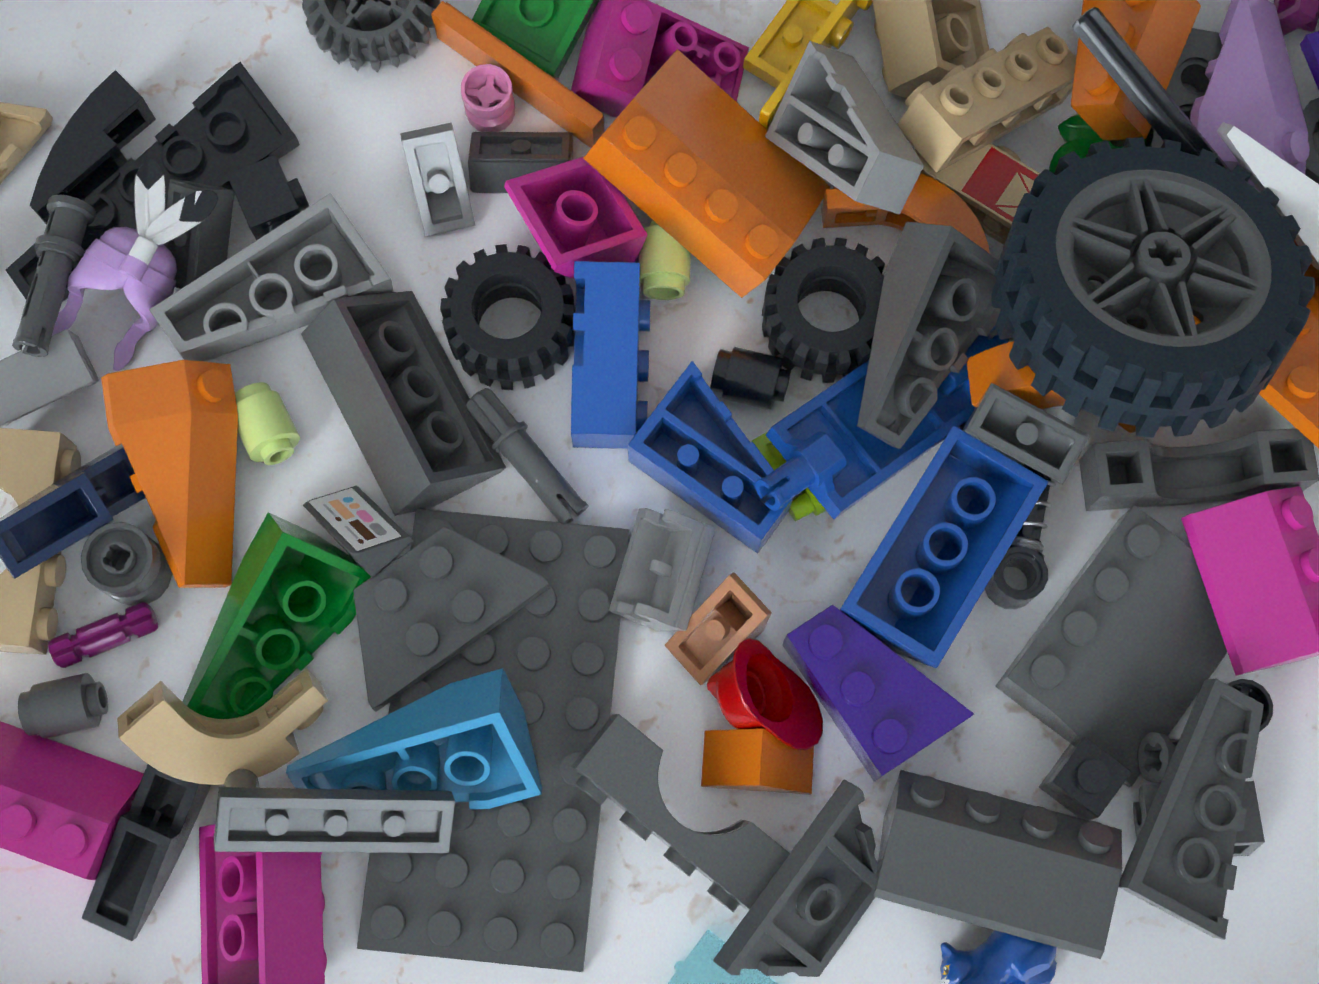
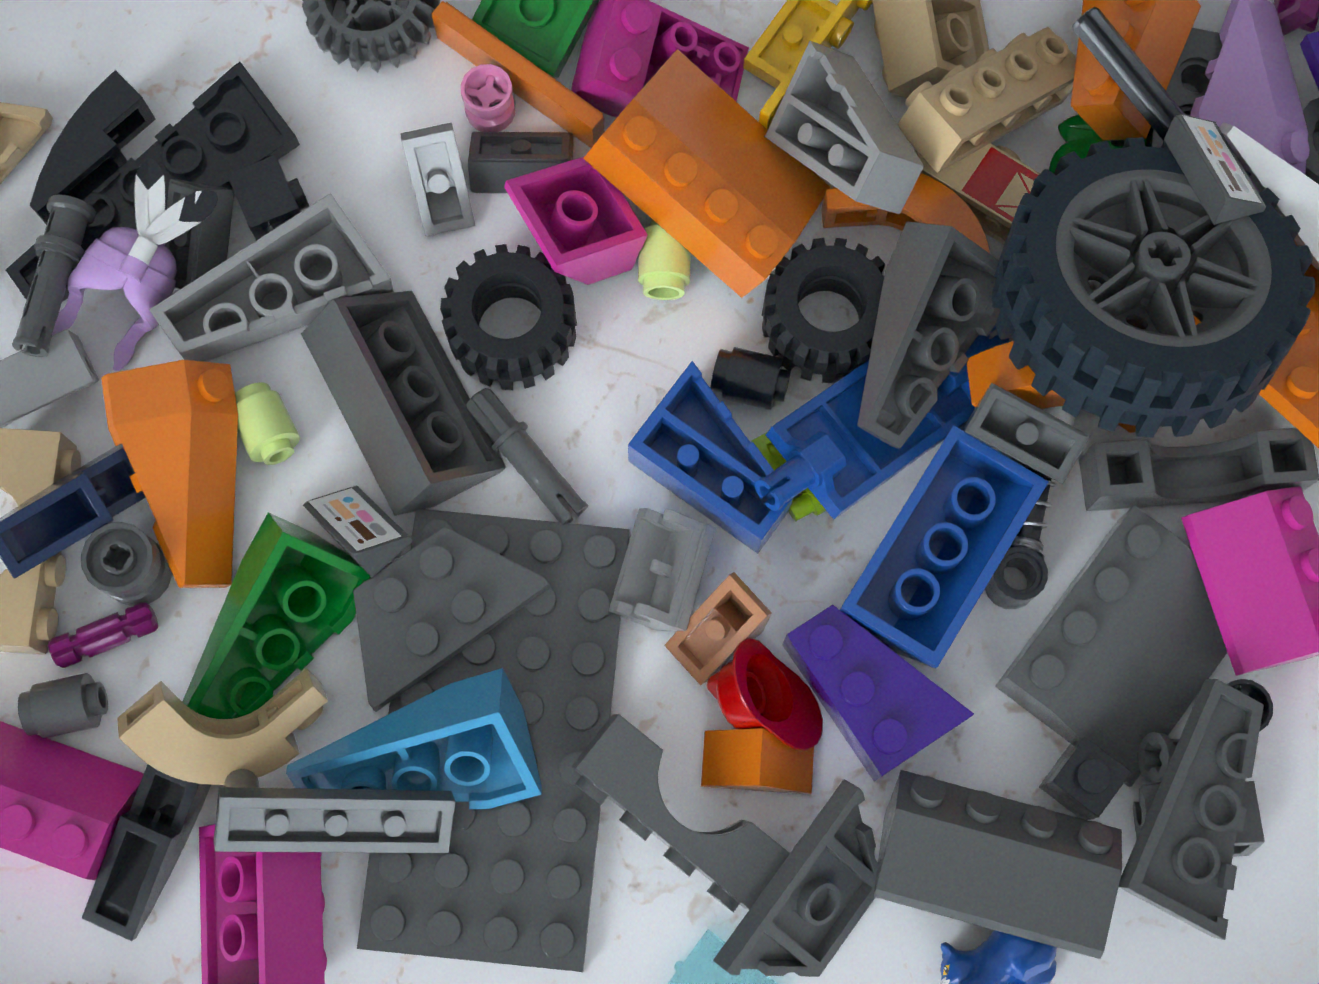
(608, 355): blue wedge -> none
(1212, 169): none -> dark grey slope

